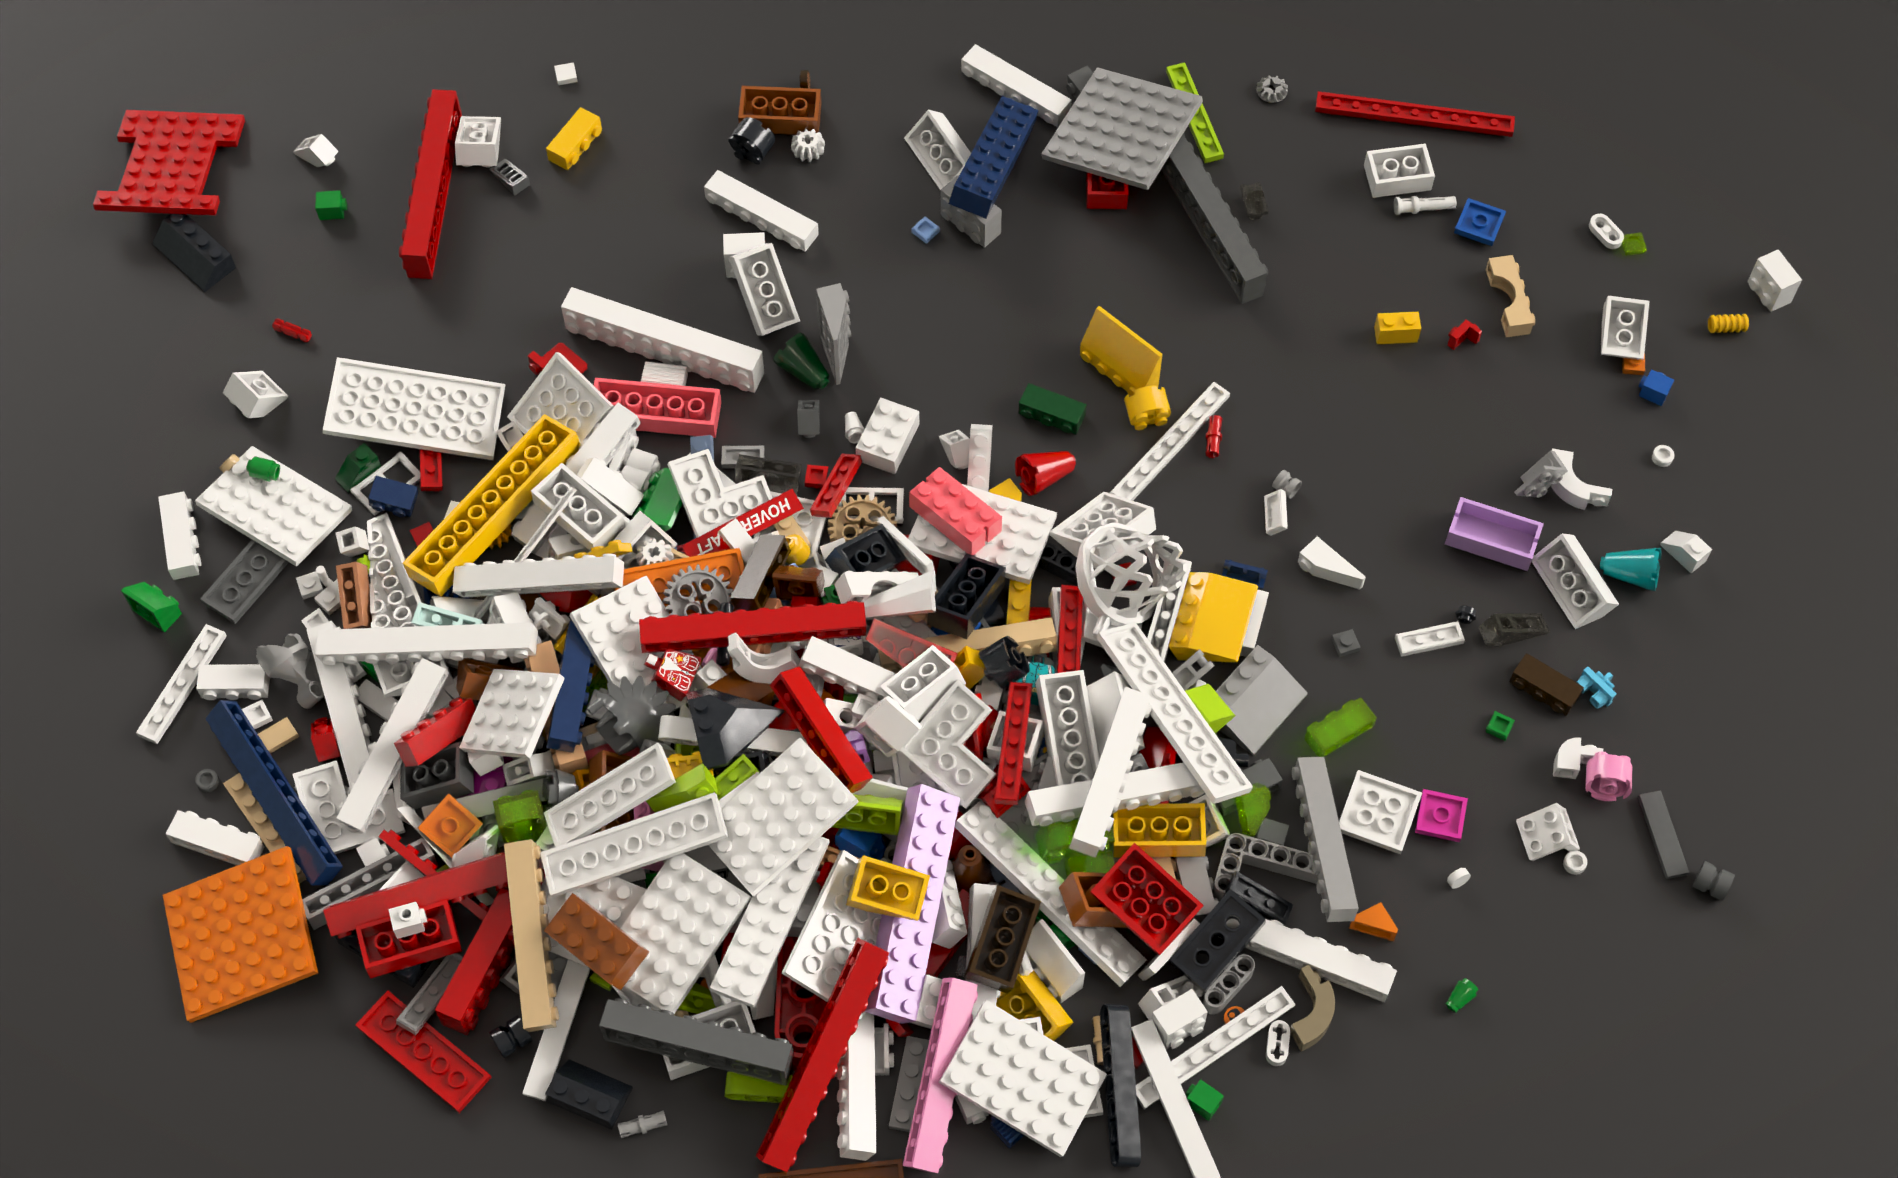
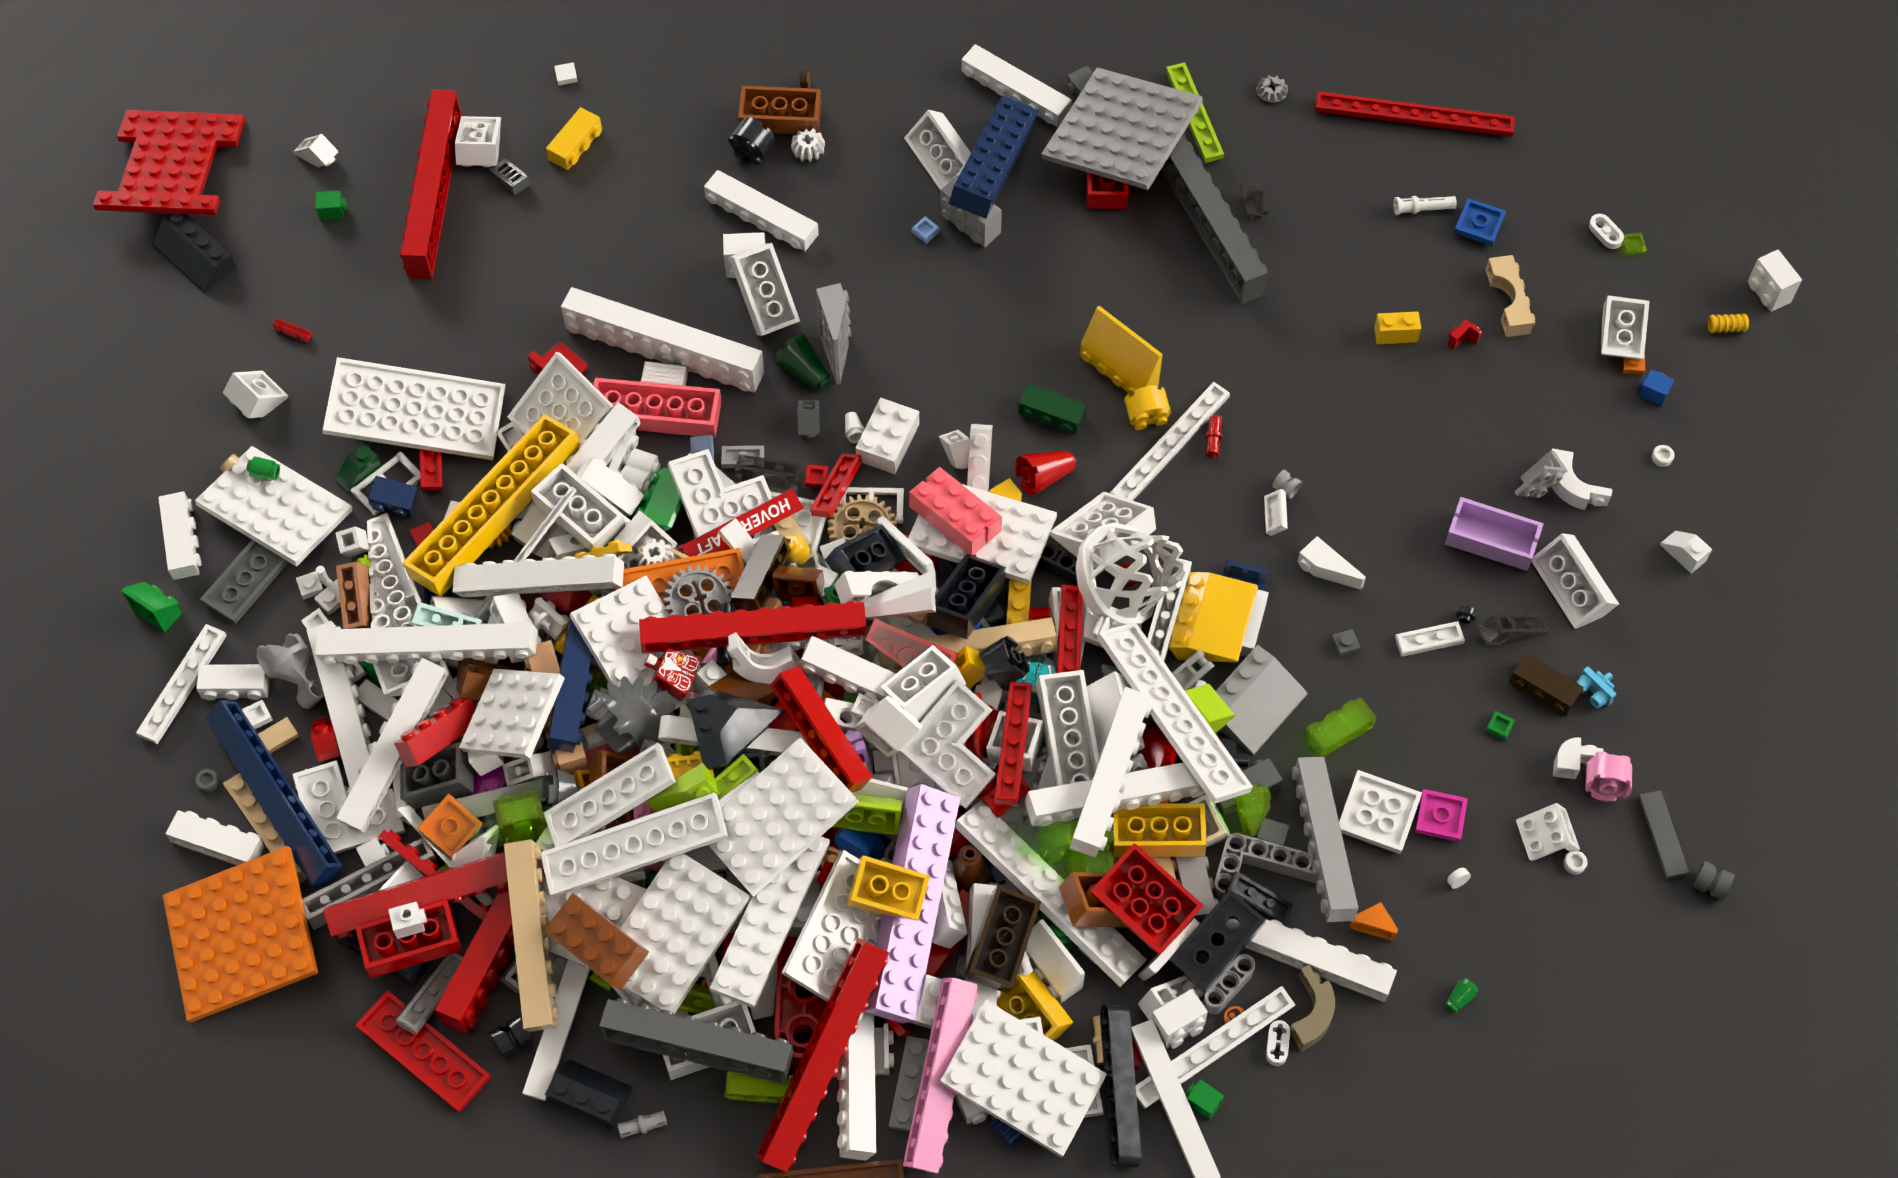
(1399, 170): white brick -> none
(1634, 567): teal cone -> none

